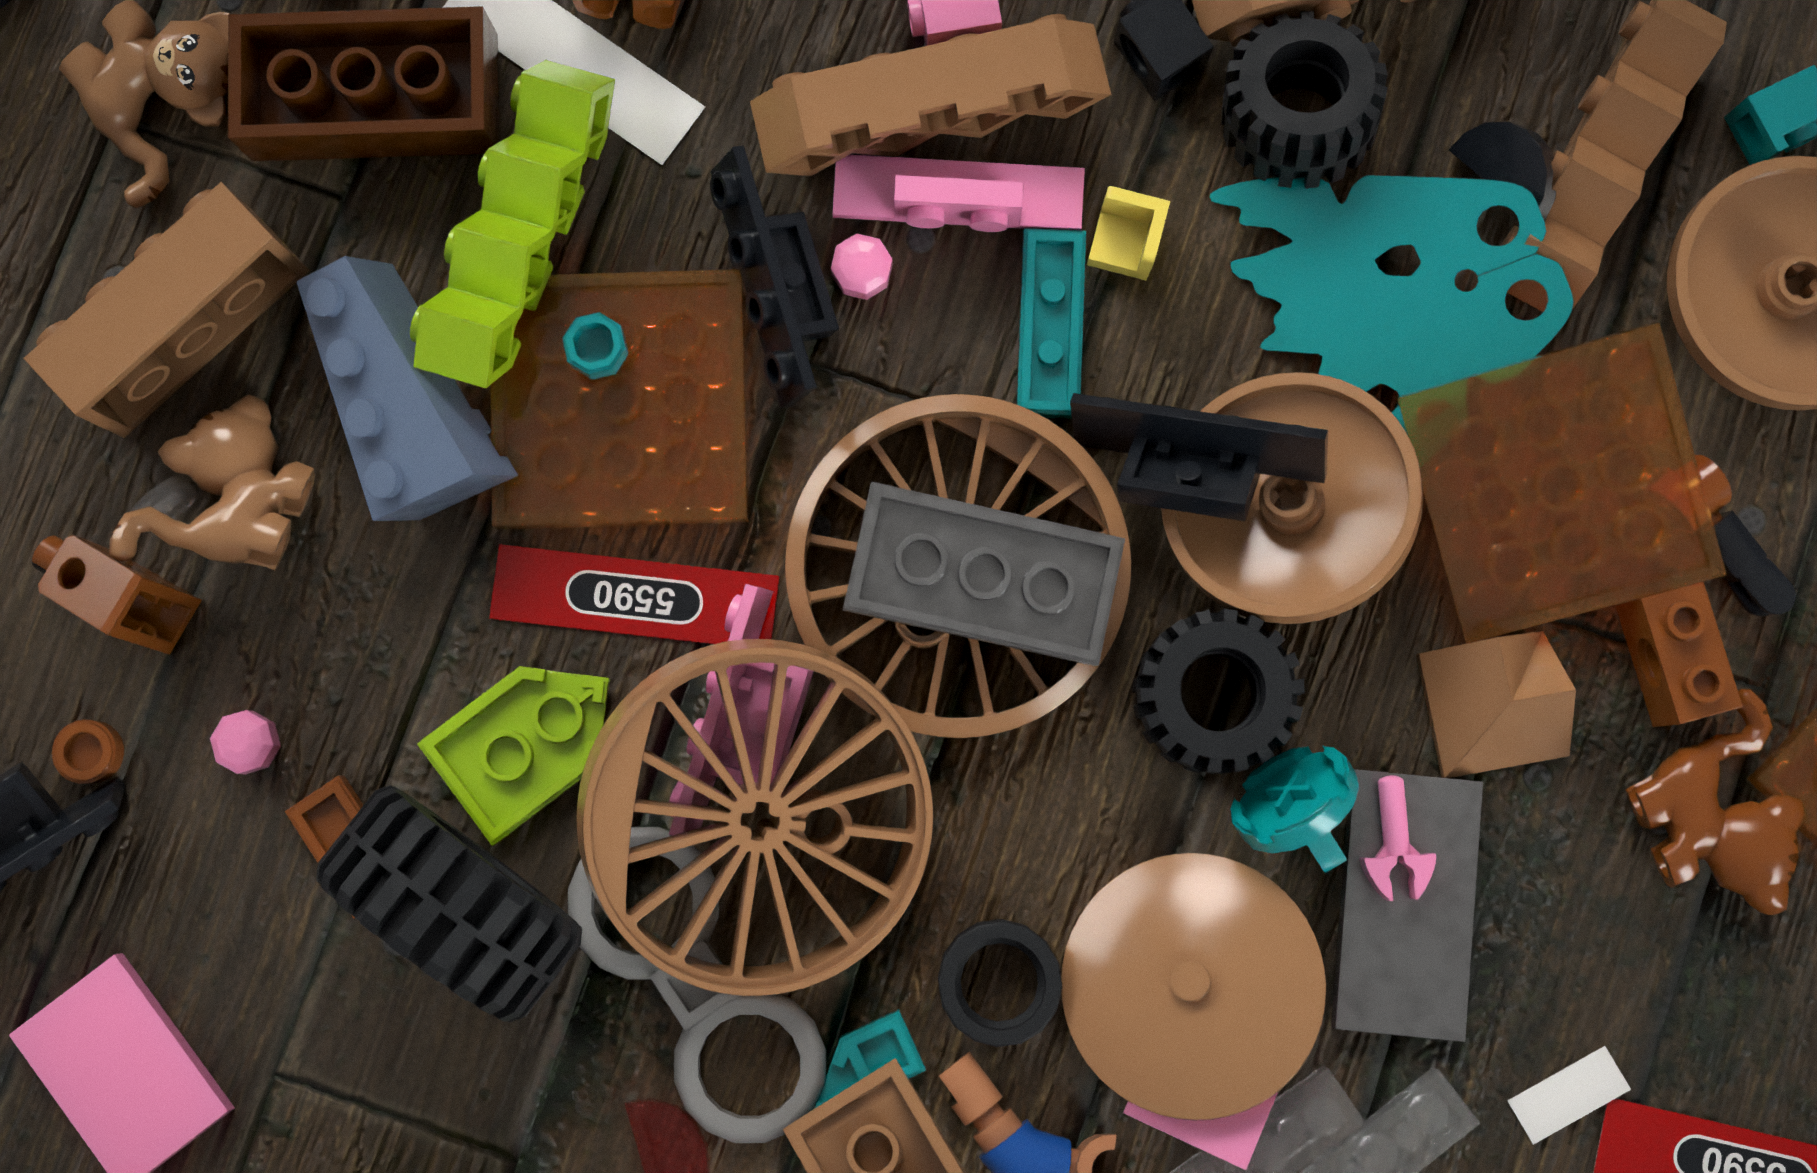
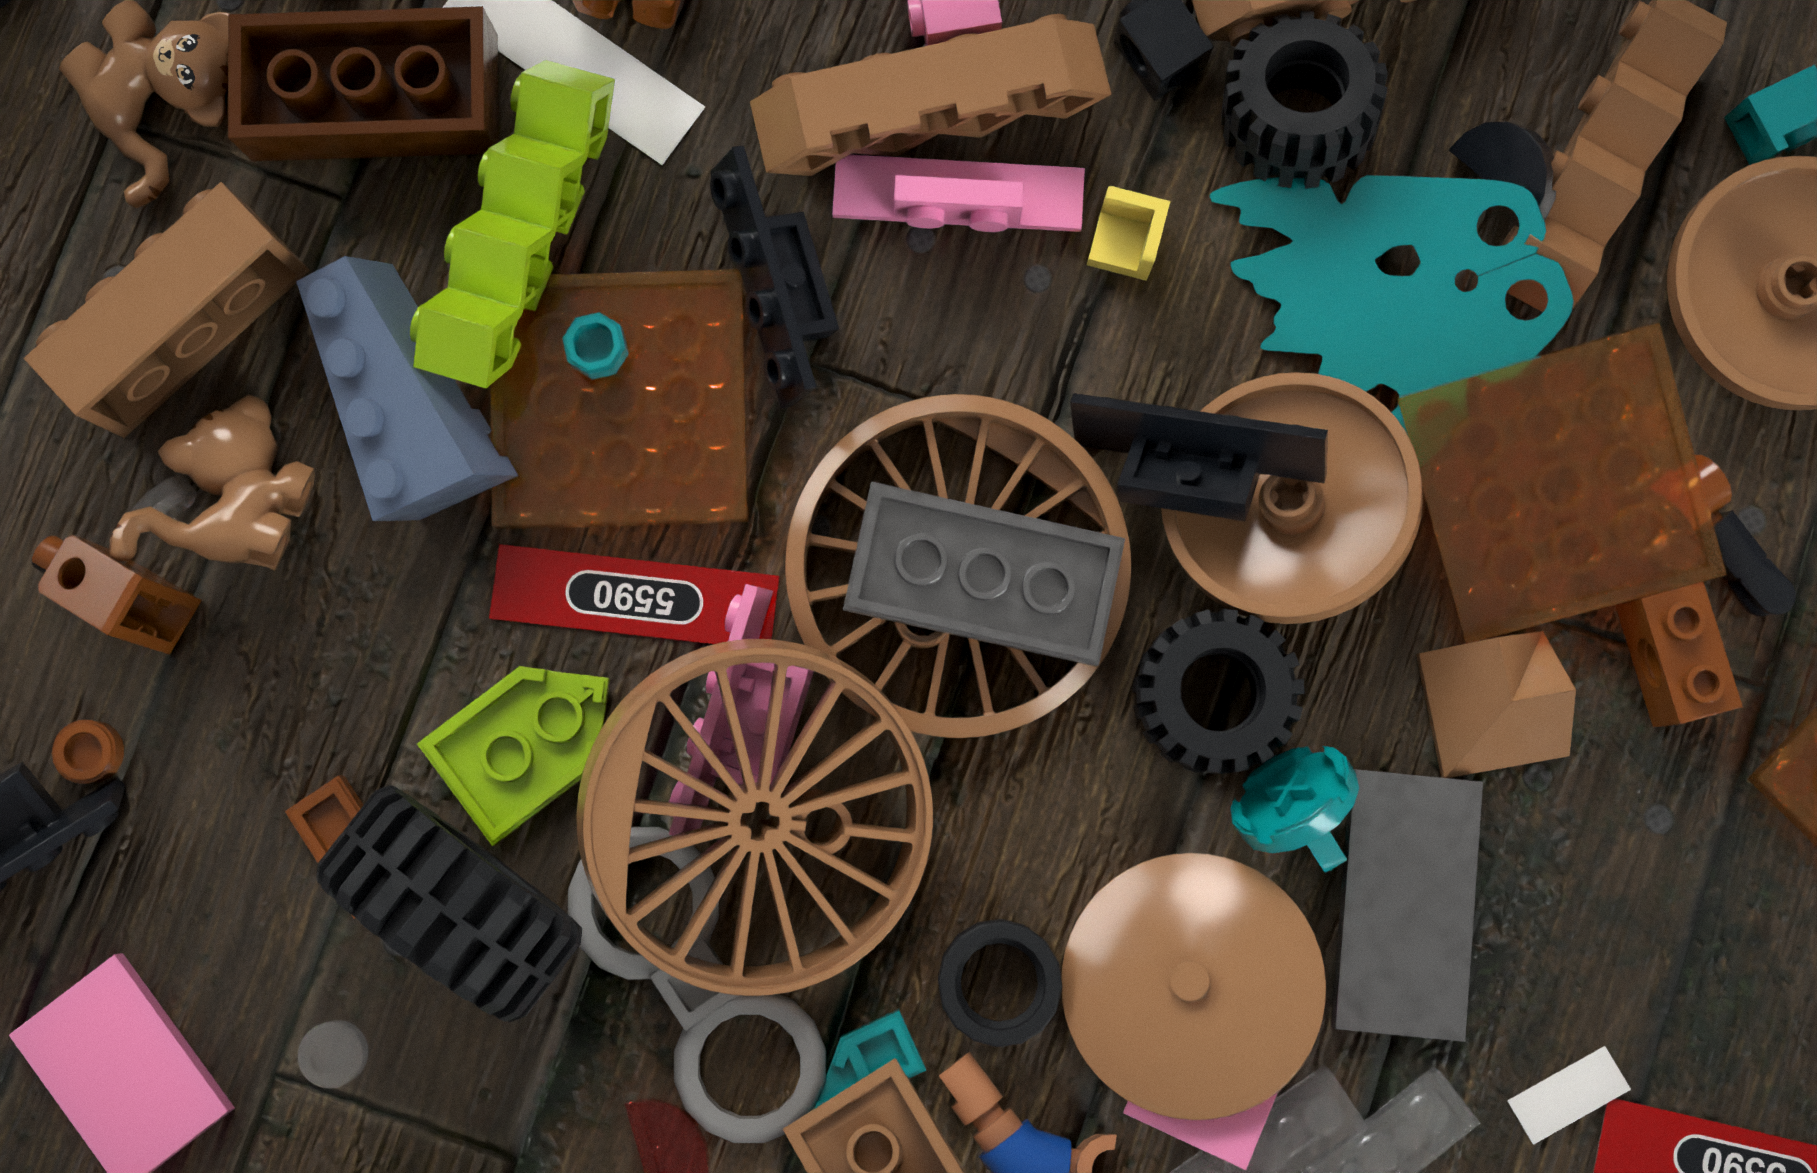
(245, 742): bright pink tile -> none
(332, 1054): none -> clear tile
(861, 266): bright pink tile -> none
(1051, 320): teal tile -> none
(1396, 845): bright pink bar -> none
(1746, 844): dark orange animal -> none

